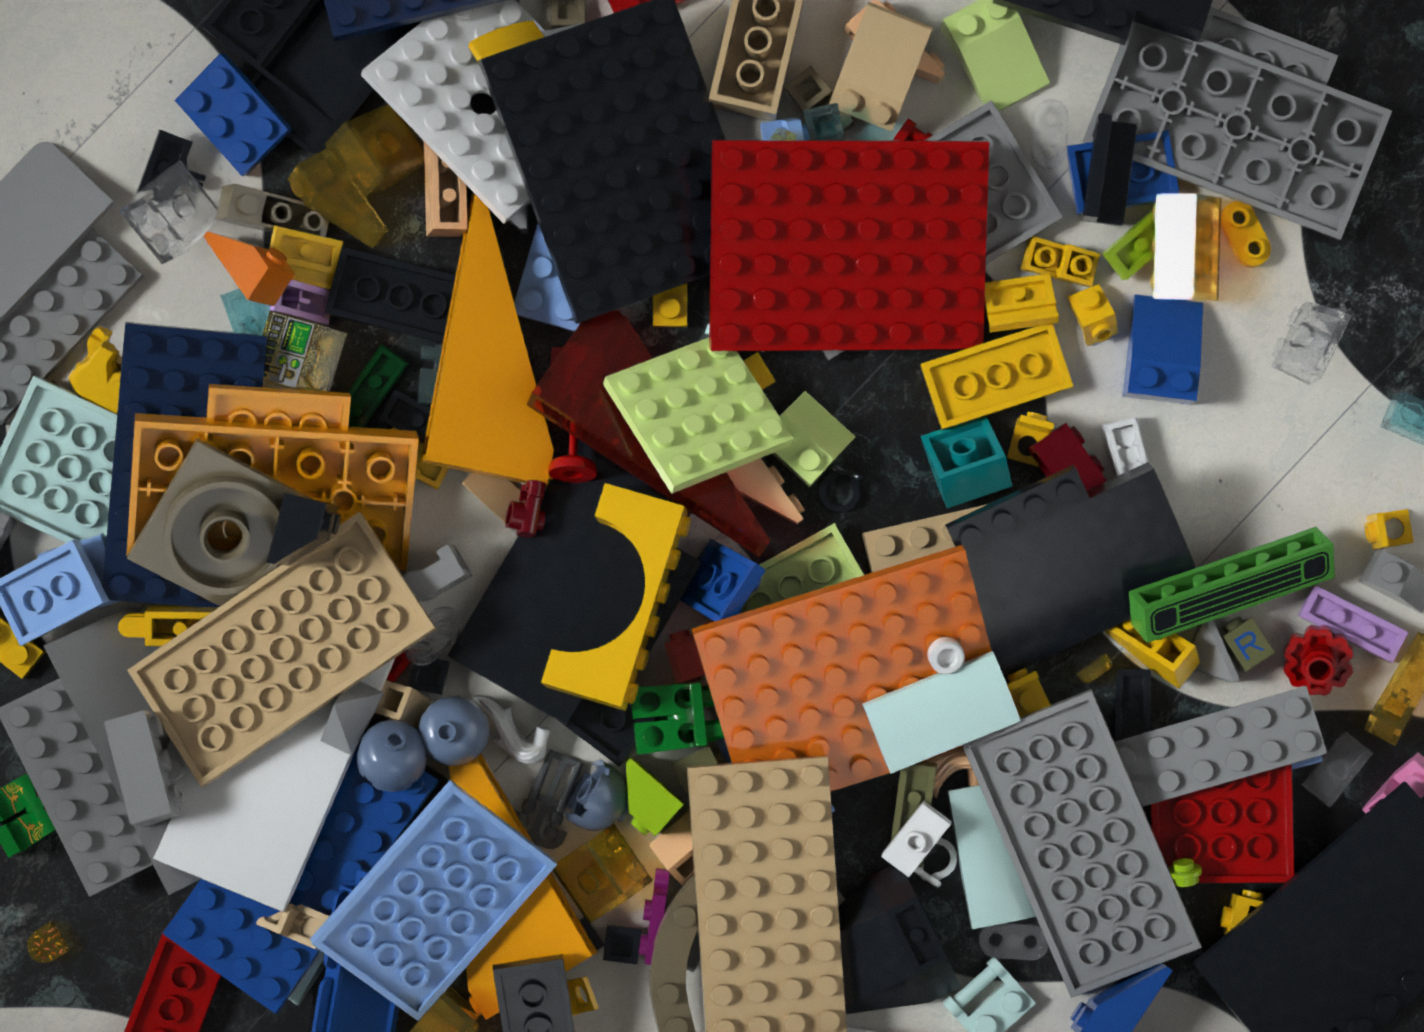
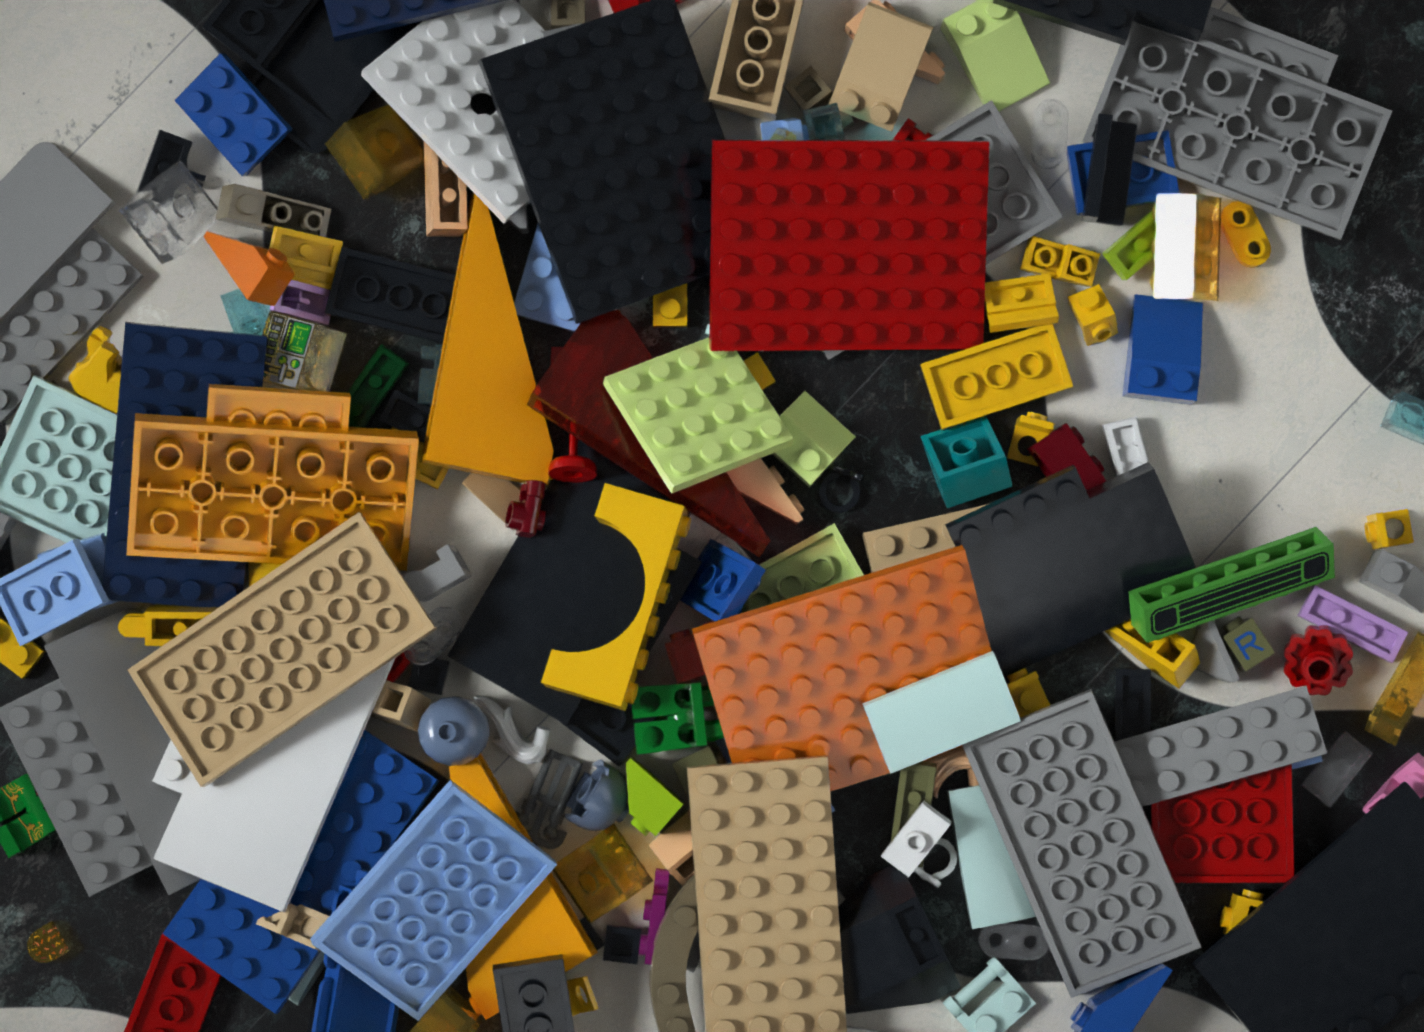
(143, 768): light grey slope -> none
(204, 492): dark tan piece -> none
(301, 528): black slope -> none
(335, 196): clear yellow slope -> none
(351, 717): light grey slope -> none
(392, 755): sand blue cylinder -> none
(504, 39): yellow slope -> none
(945, 655): white tile -> none
(1095, 669): clear yellow tile -> none
(1185, 872): lime plate -> none
(1310, 341): clear slope -> none

